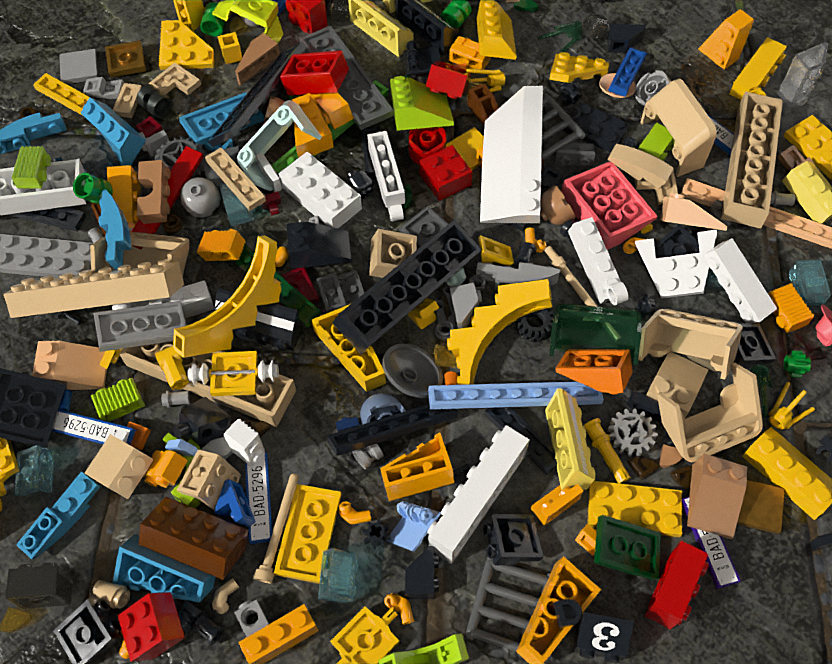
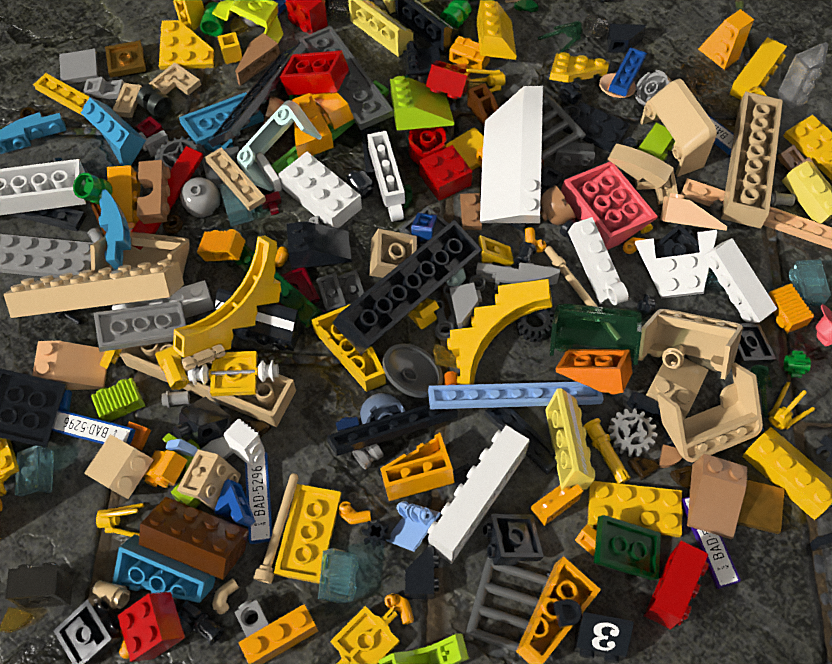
(31, 167): lime brick -> none
(60, 518): dark azure slope -> none
(111, 517): none -> yellow plant
(203, 357): none -> tan axle
(423, 227): none -> blue slope
(470, 211): none -> medium nougat plate
(674, 356): none -> tan cone

